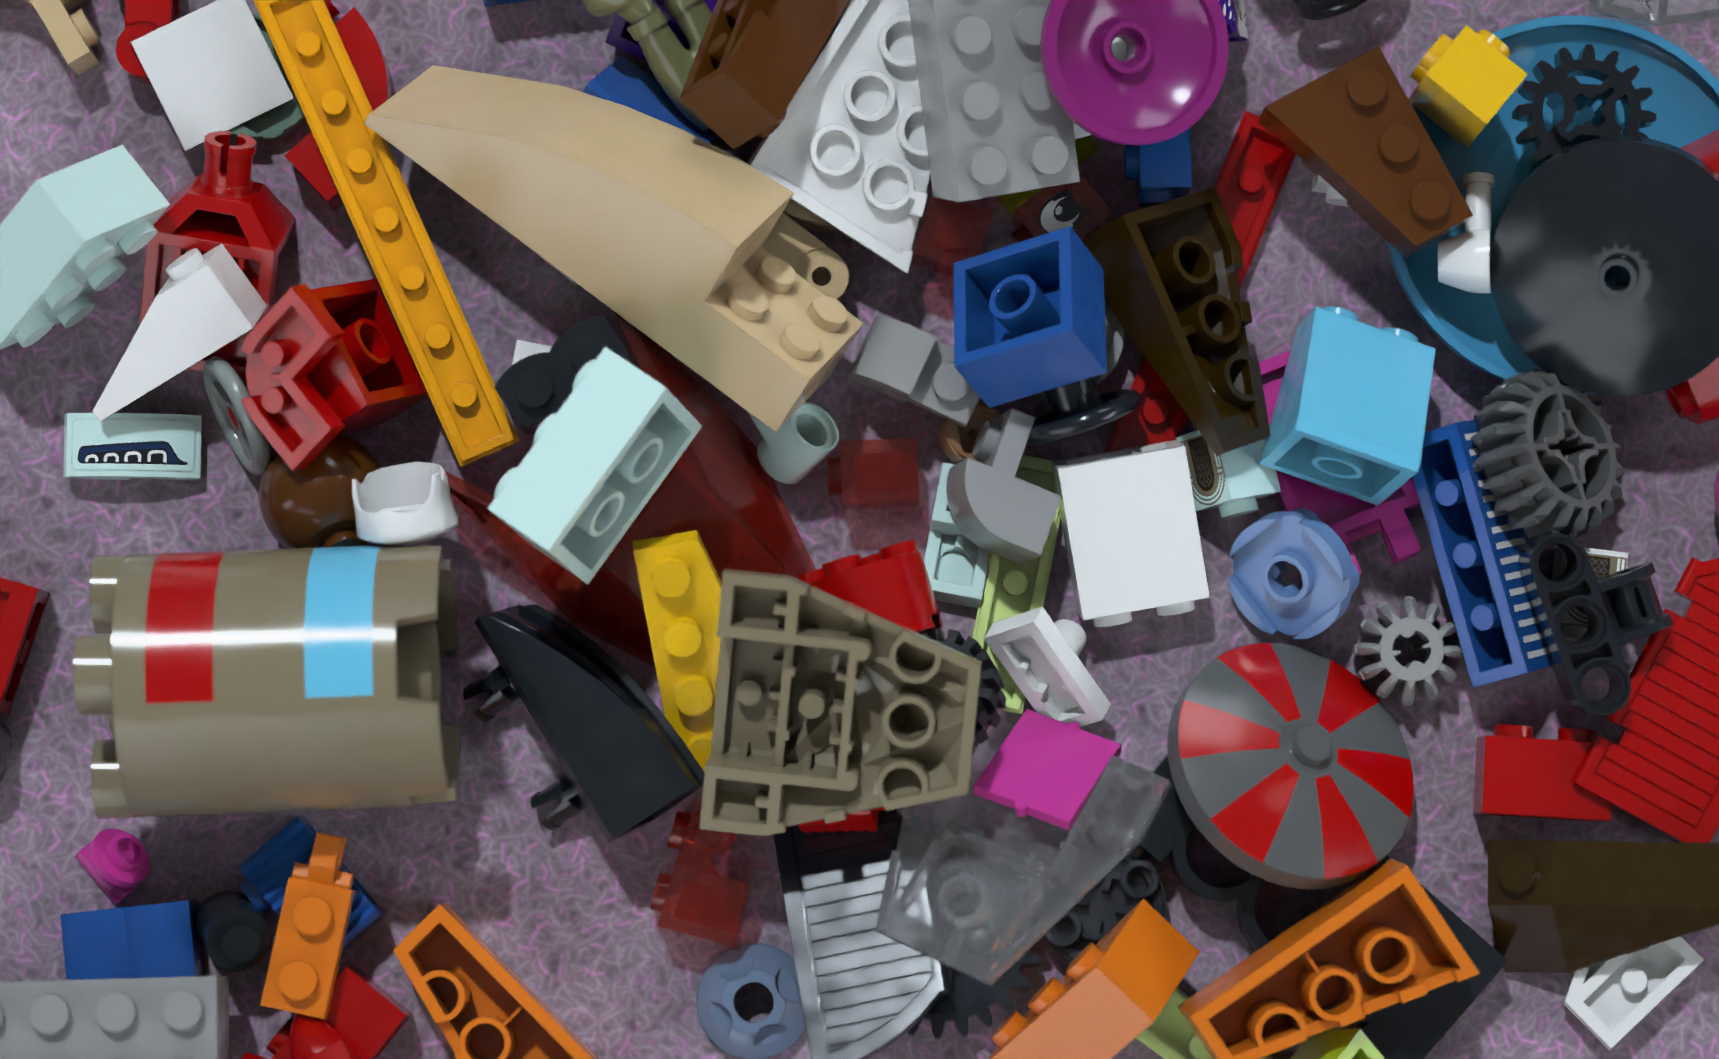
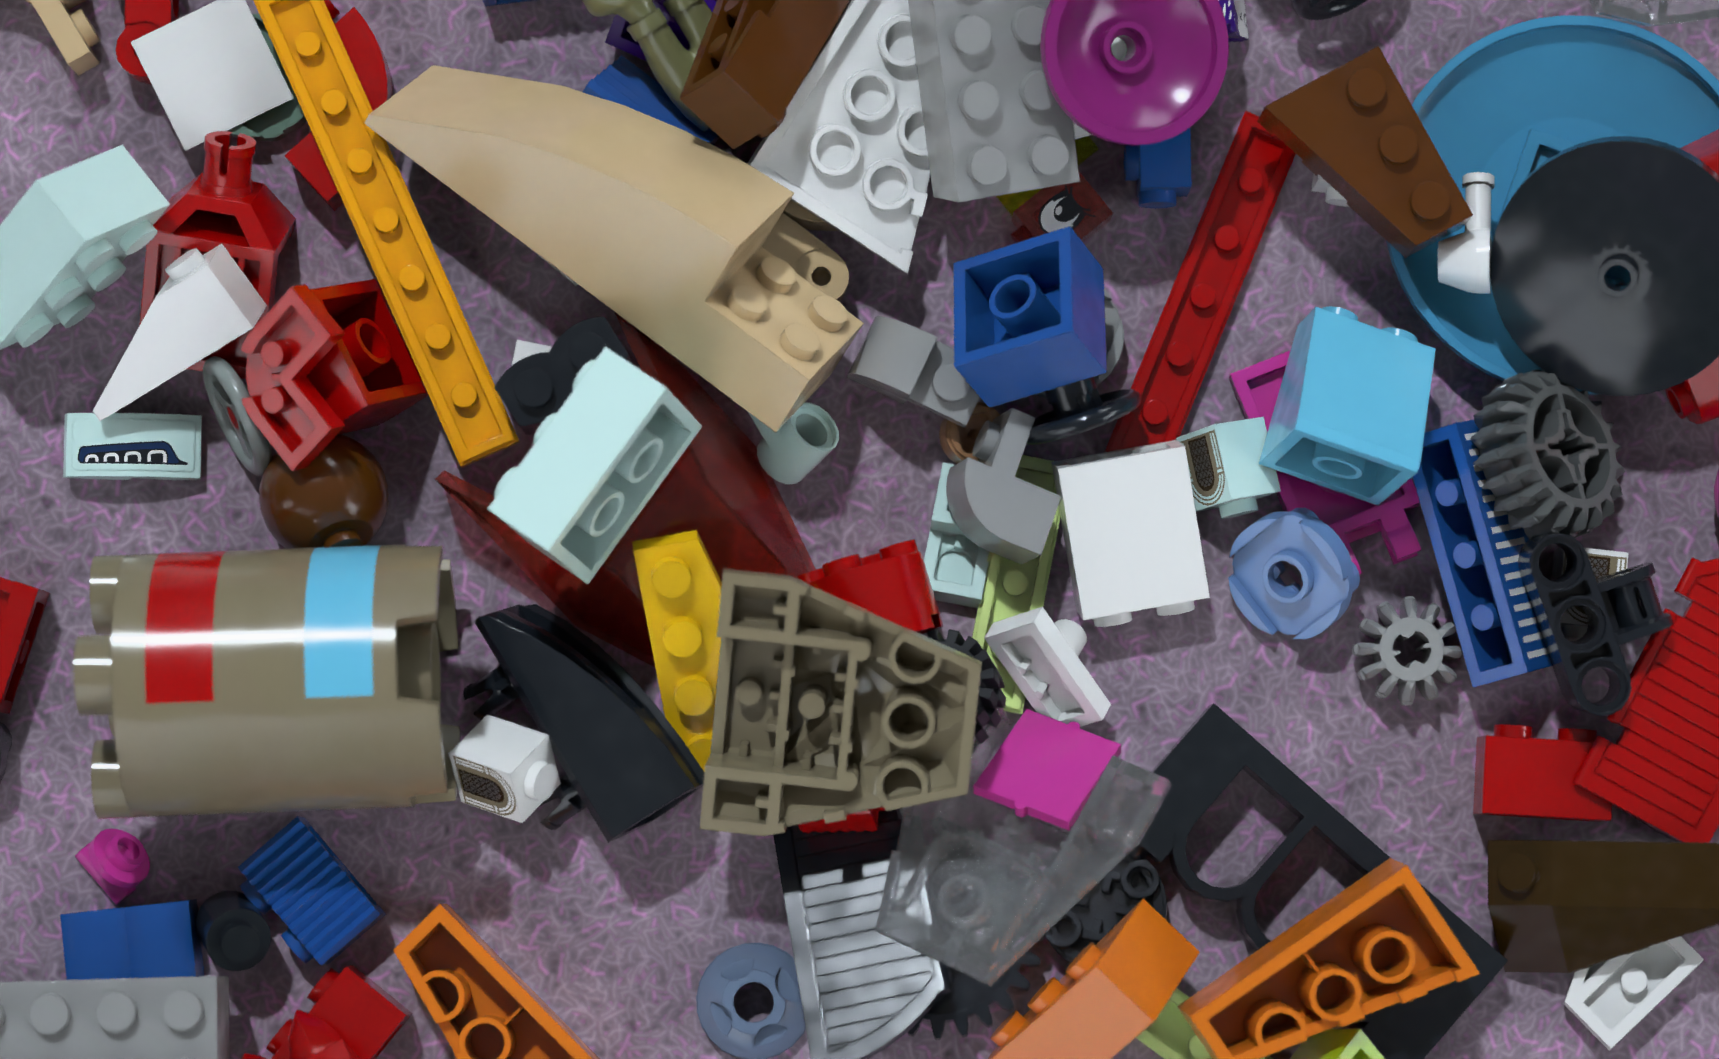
(311, 932): orange hinge -> none
(404, 504): white hair -> none
(504, 768): none -> white brick
(696, 895): clear red brick -> none
(875, 474): clear red brick -> none
(950, 234): clear red brick -> none
(1180, 302): dark brown wedge -> none
(1290, 766): dish -> none
(1465, 82): yellow brick -> none
(1568, 95): black gear -> none

